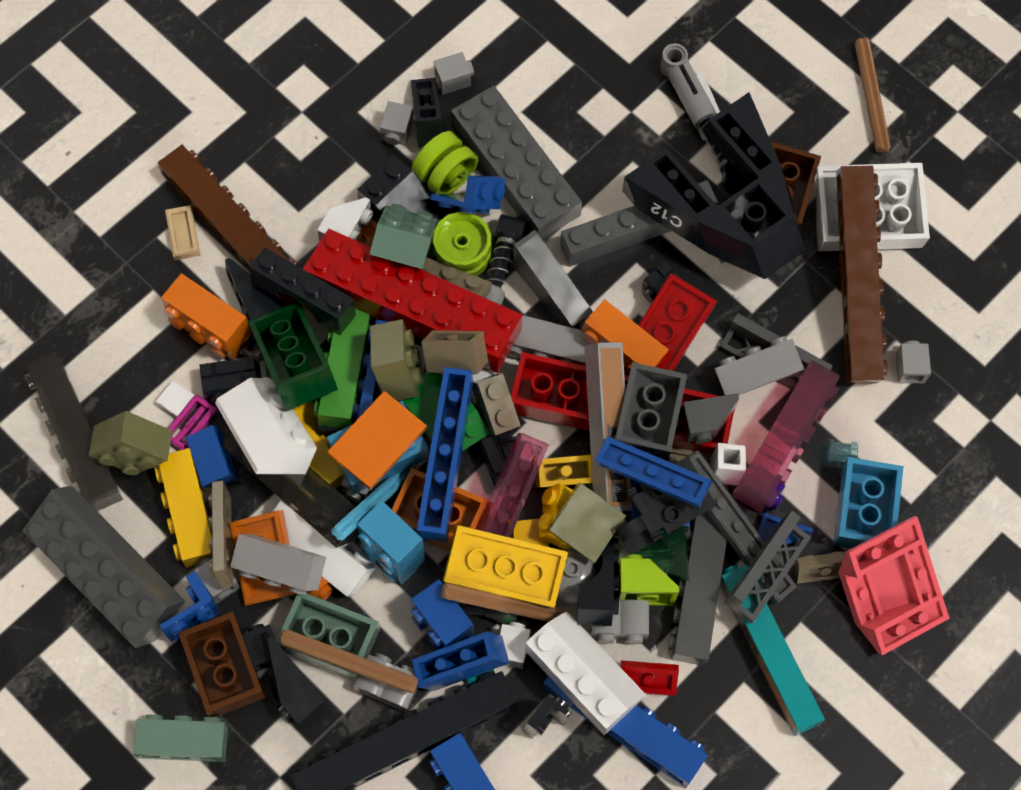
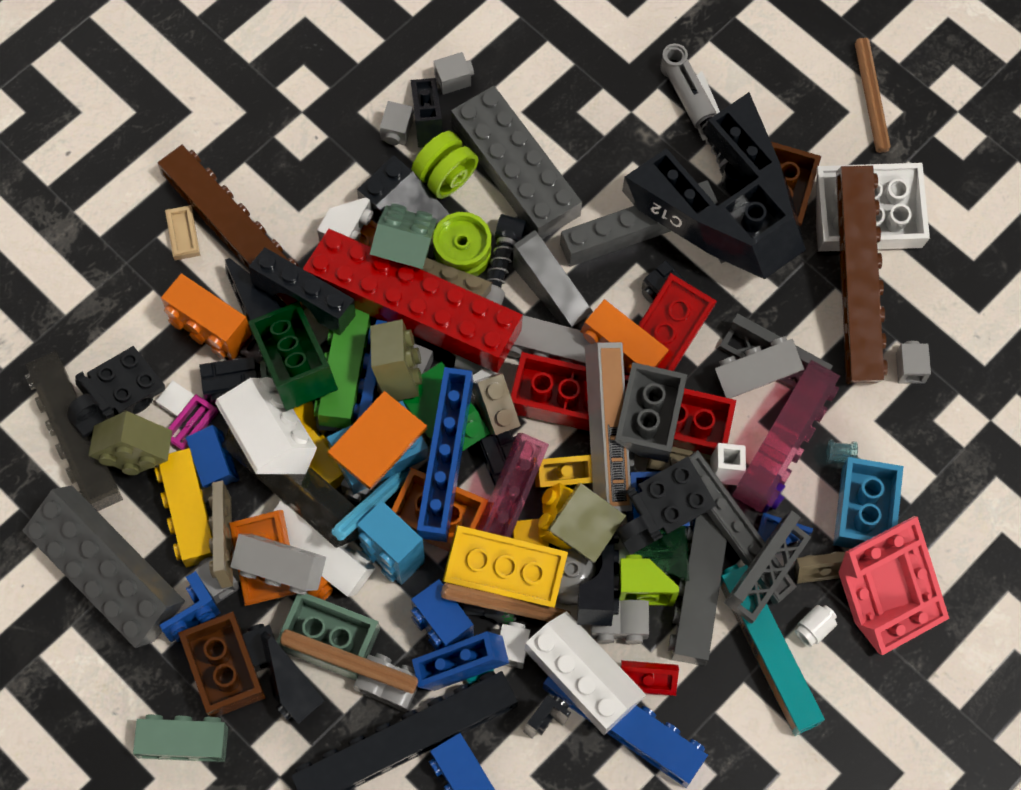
(112, 388): none -> black plate
(454, 350): dark tan brick -> none
(480, 195): blue bracket -> none
(653, 472): blue plate -> none
(707, 416): dark grey slope -> none
(816, 625): none -> white brick

